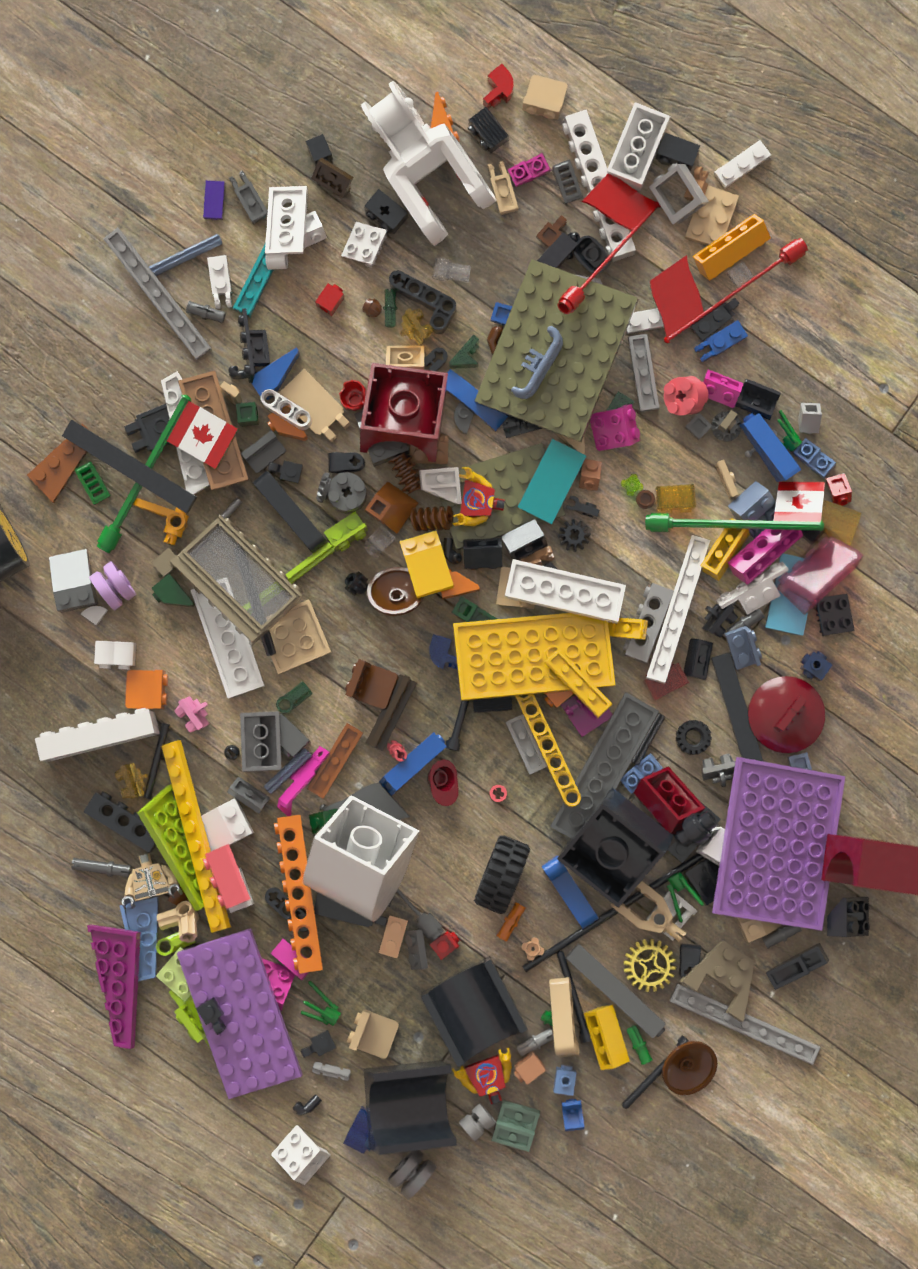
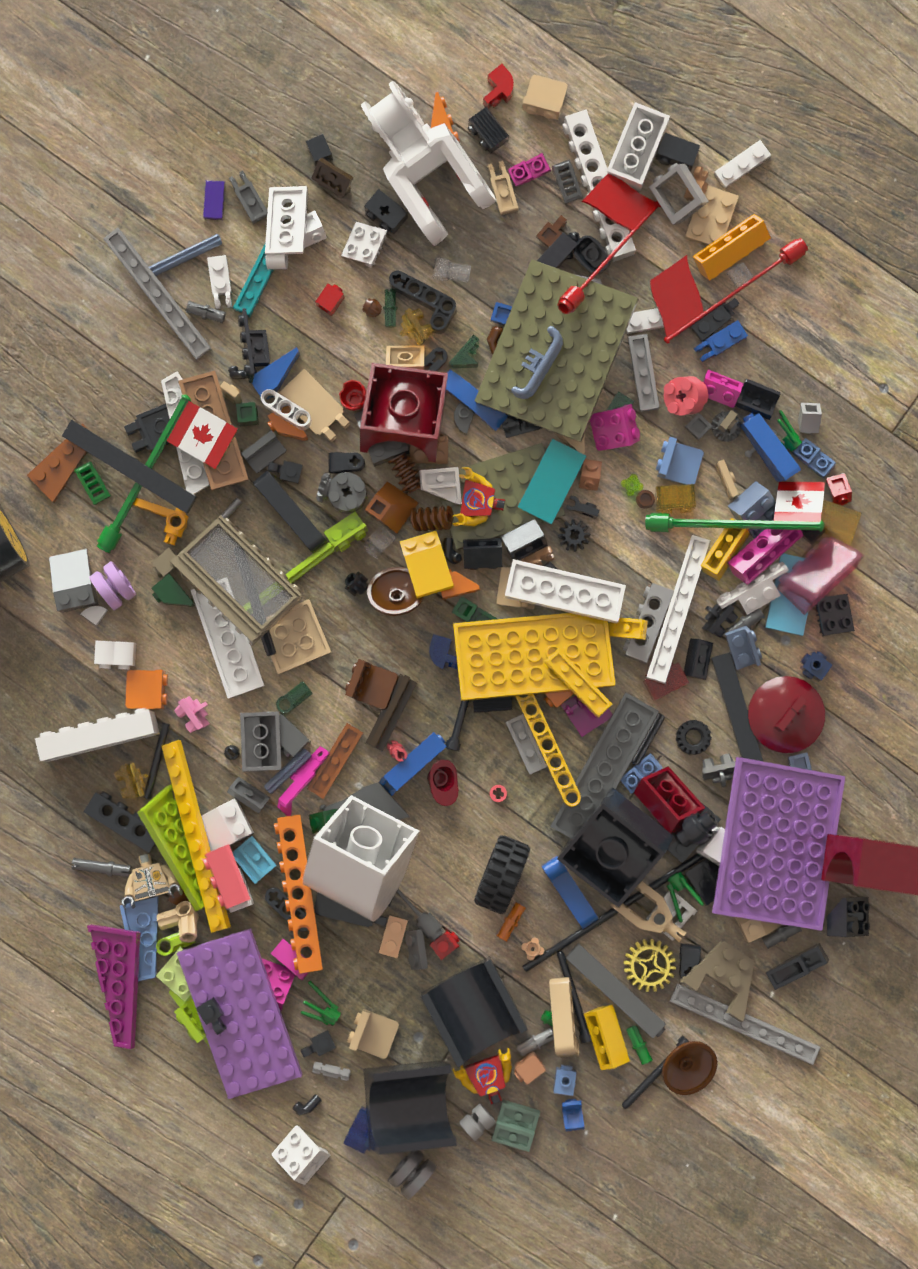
(253, 859): none -> medium azure plate
(679, 462): none -> medium blue bracket

